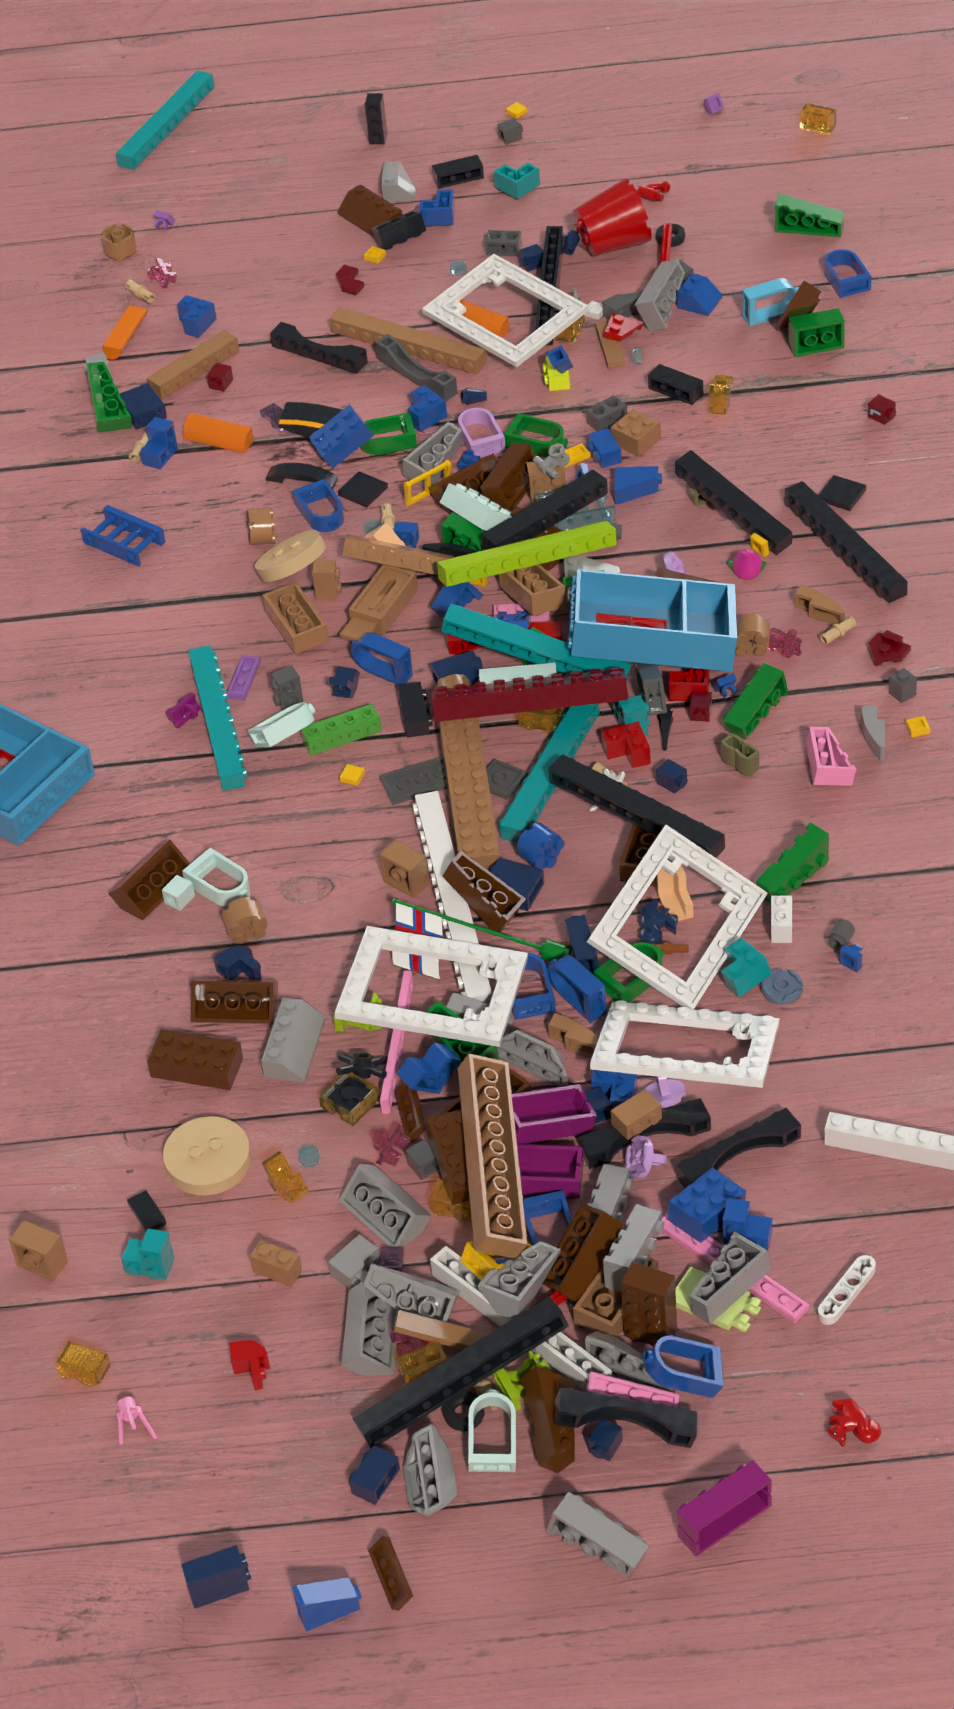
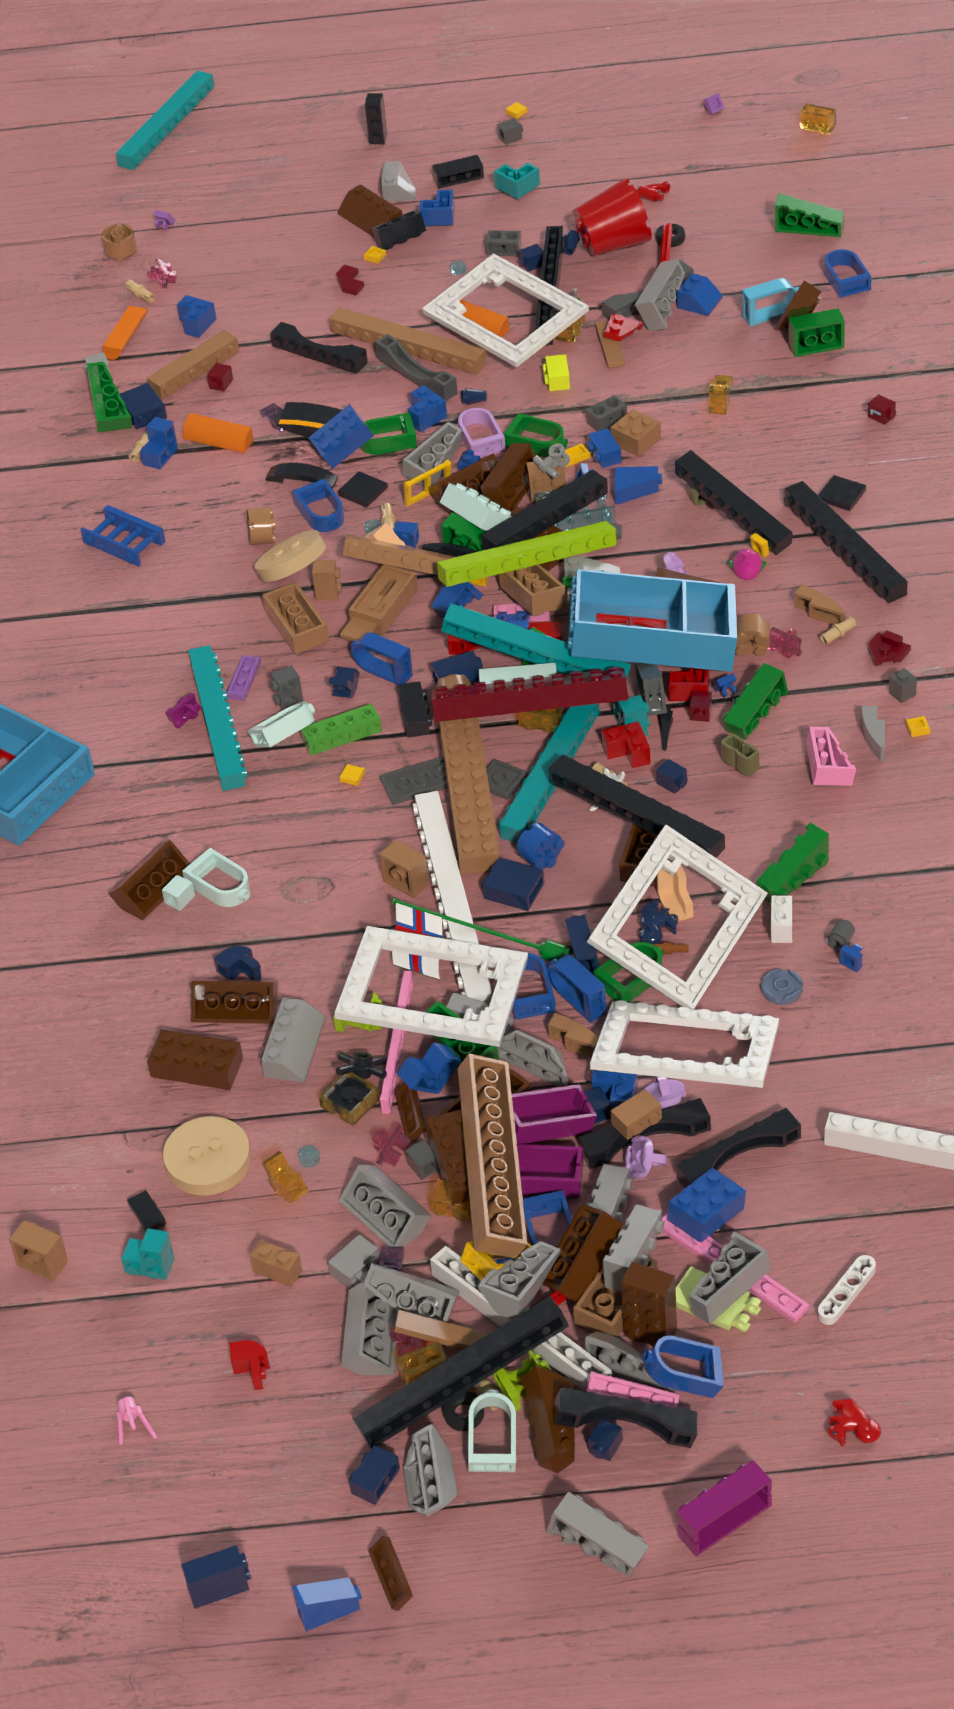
(82, 1364): clear yellow brick -> none
(244, 920): medium nougat brick -> none
(483, 891): reddish brown wedge -> none
(559, 359): blue brick -> none
(595, 310): white tile -> none
(637, 355): clear light blue tile -> none
(675, 384): black brick -> none
(746, 967): teal brick -> none
(753, 1227): blue brick -> none

